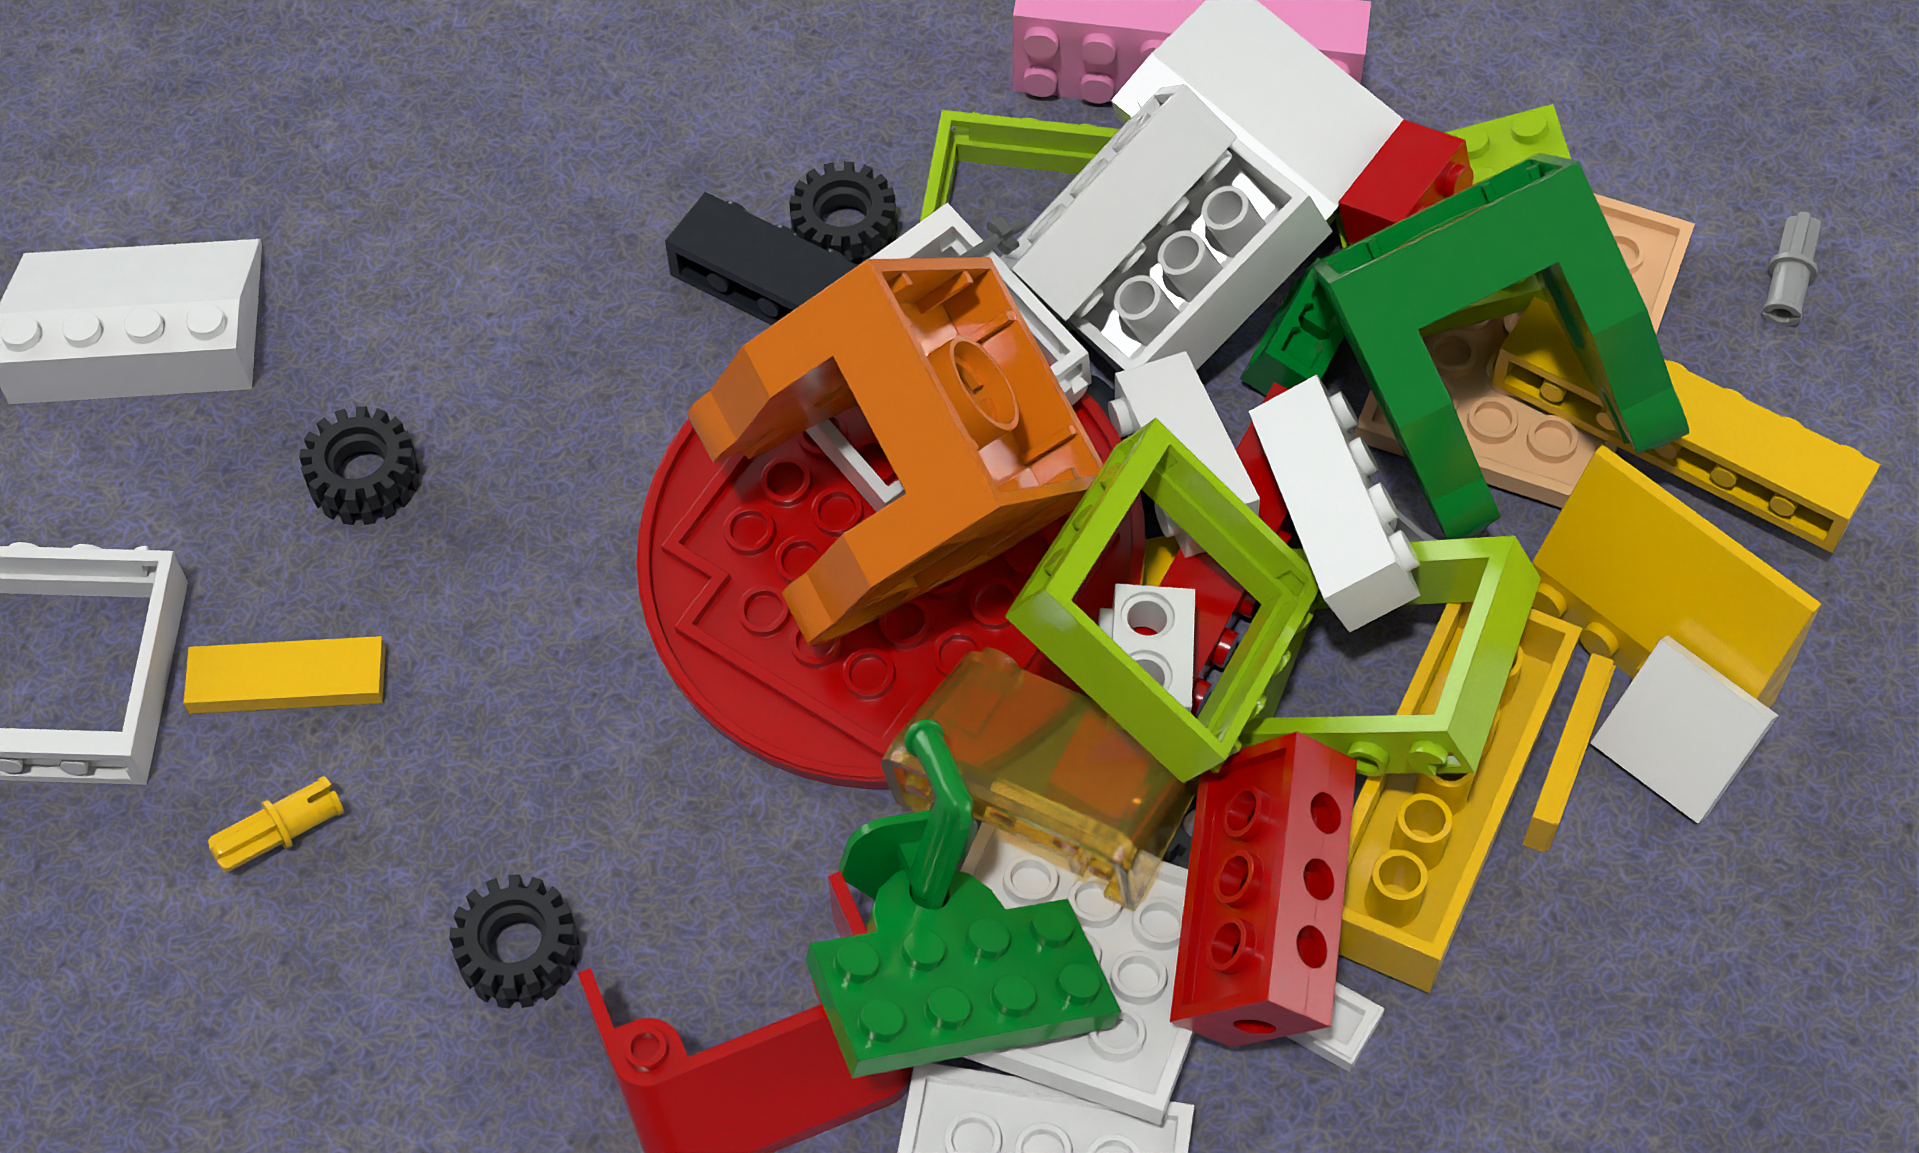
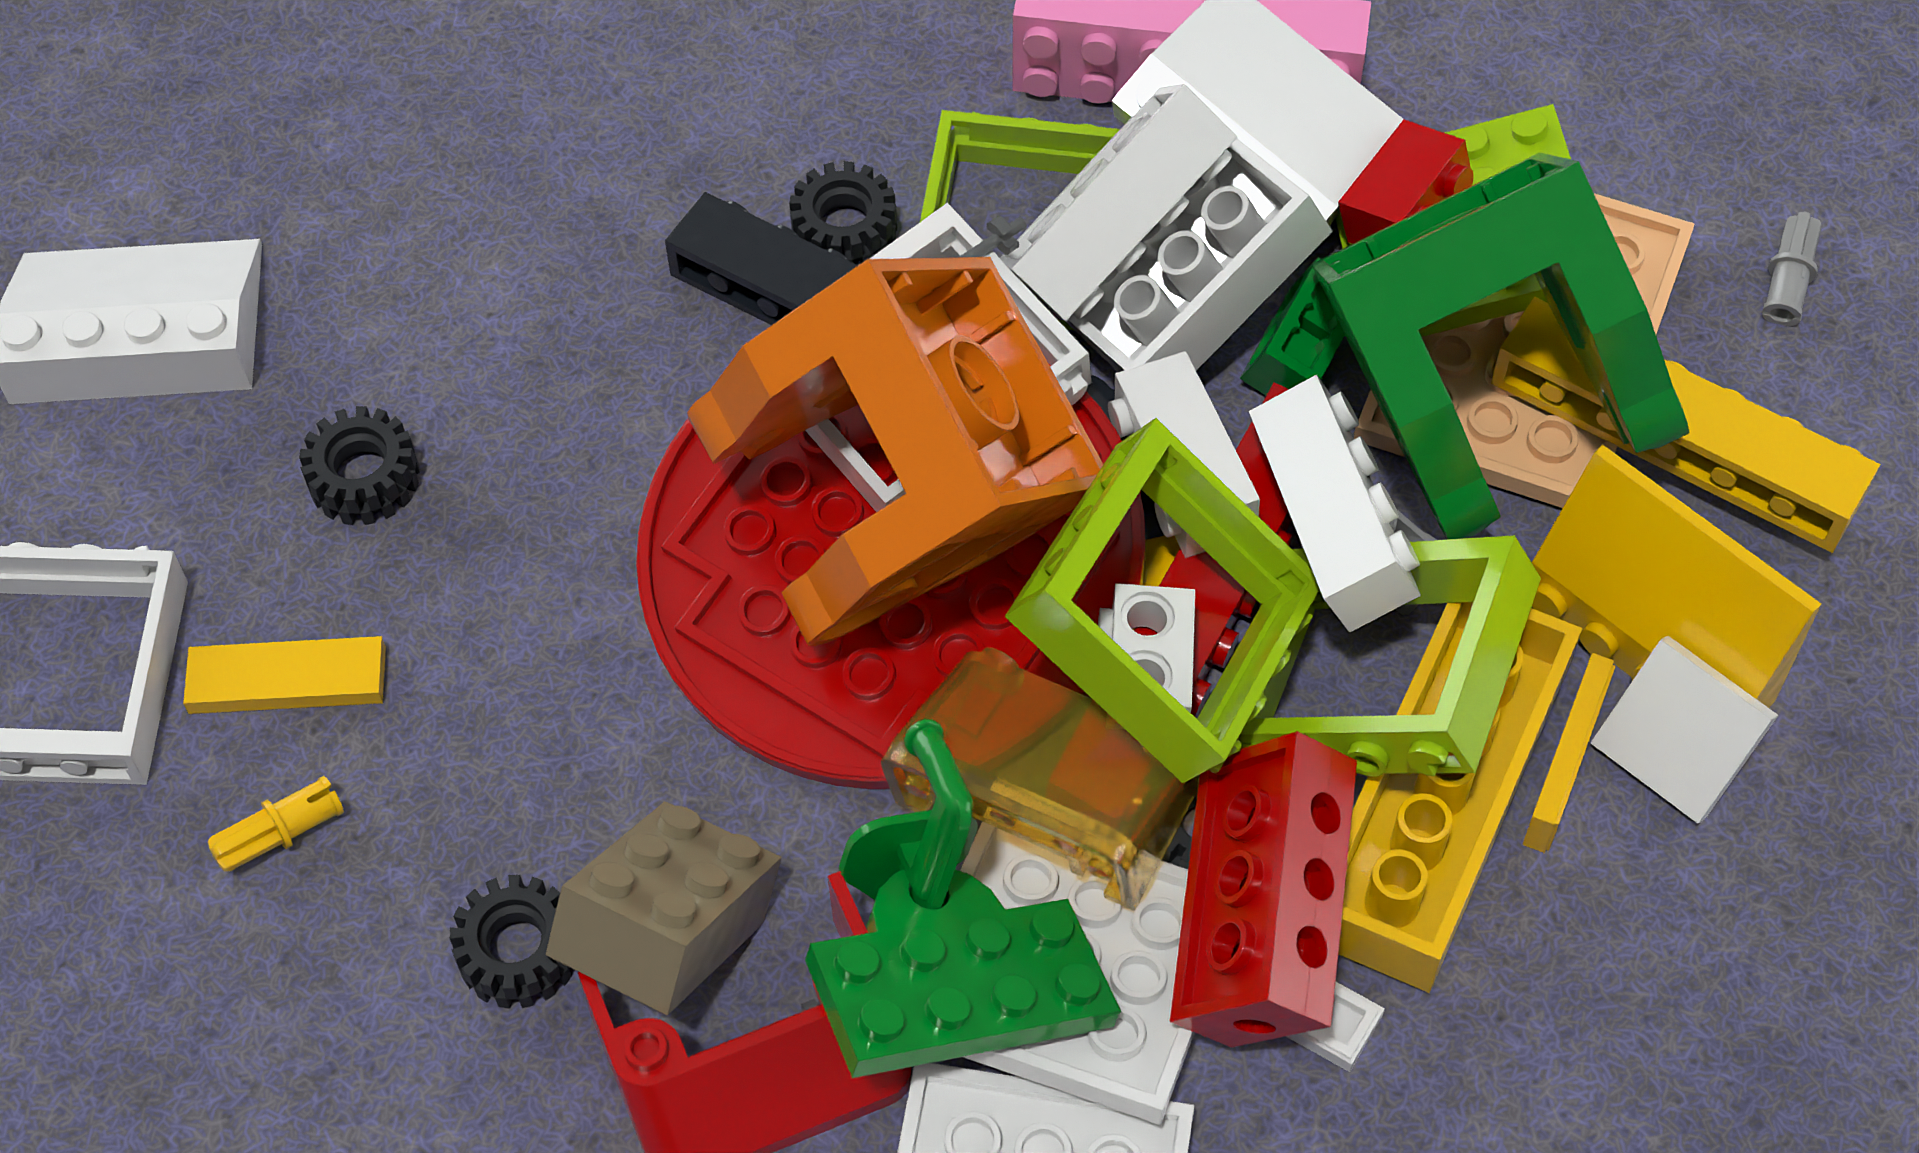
(663, 906): none -> dark tan brick

